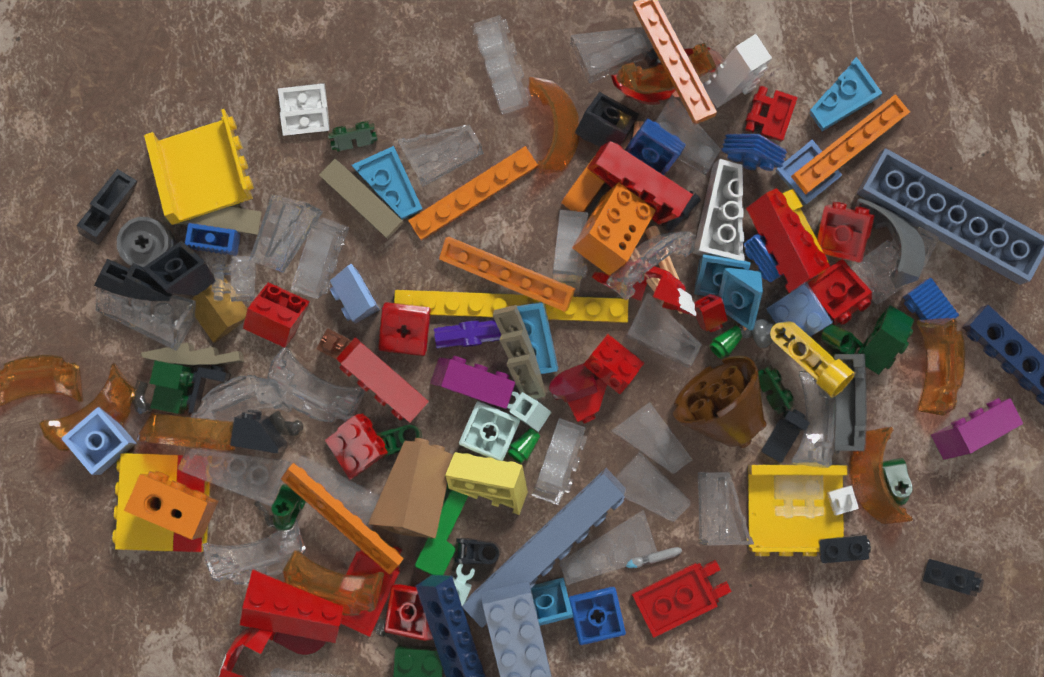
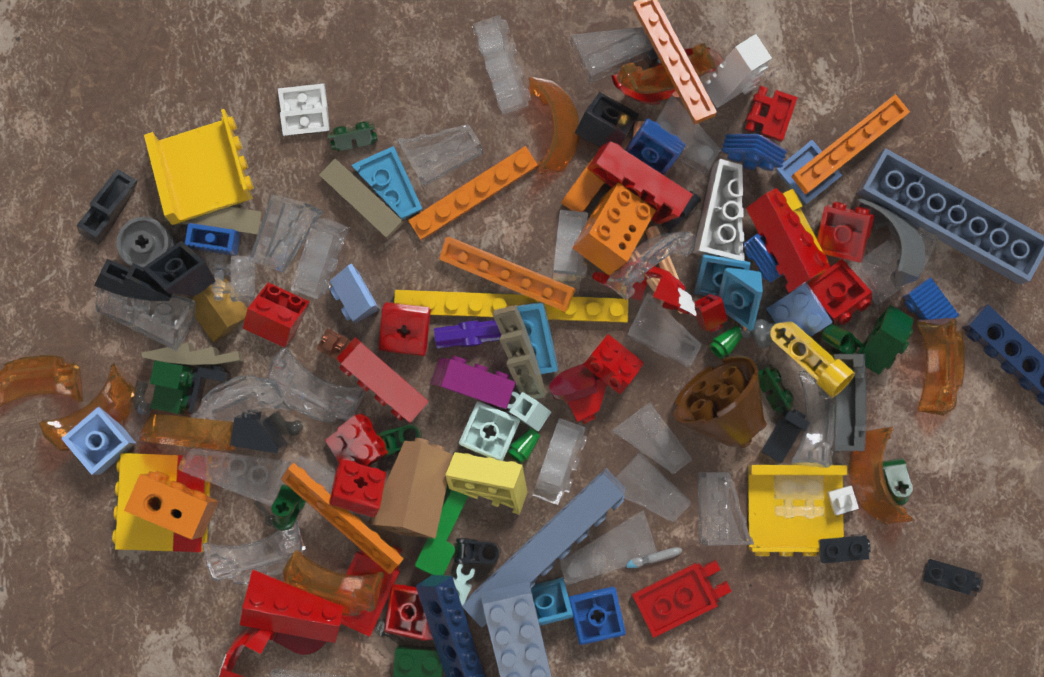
(358, 488): none -> red brick
(847, 95): dark azure wing -> none
(977, 429): magenta wedge -> none

